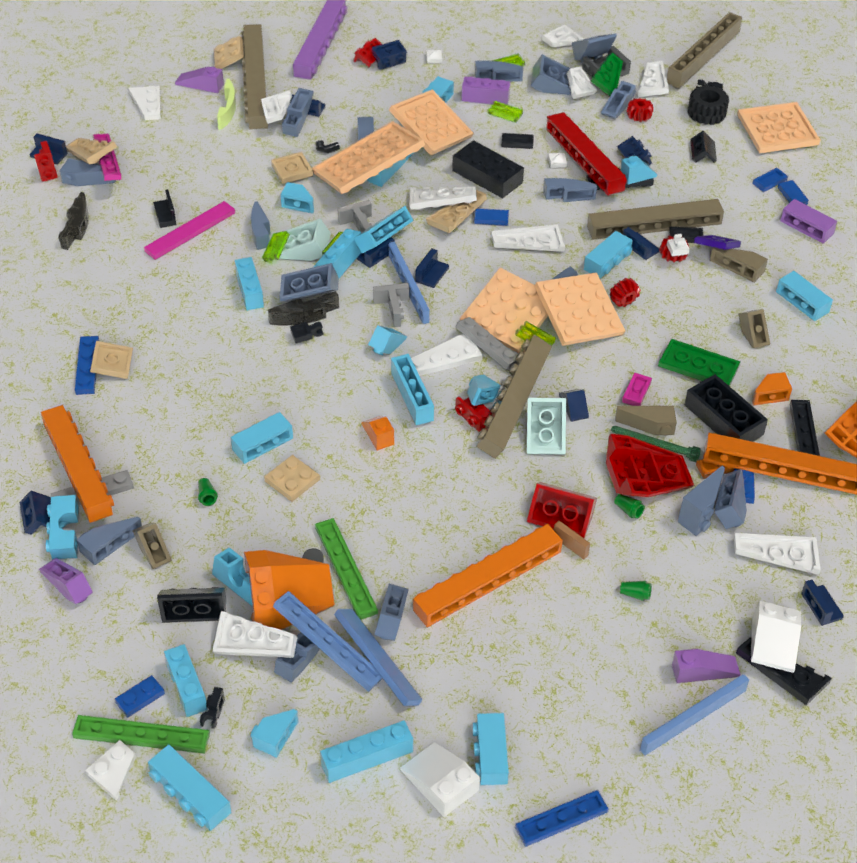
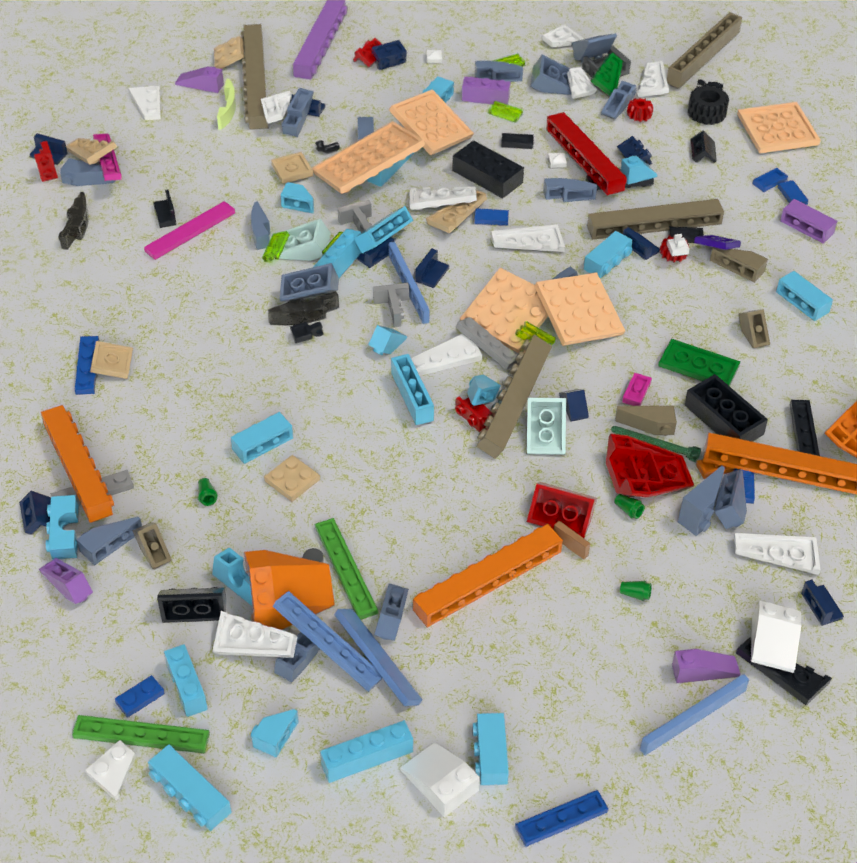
(215, 704): black plate -> none
(249, 283): medium azure brick -> none
(379, 431): orange slope -> none
(624, 292): red gear -> none
(773, 389): orange slope -> none

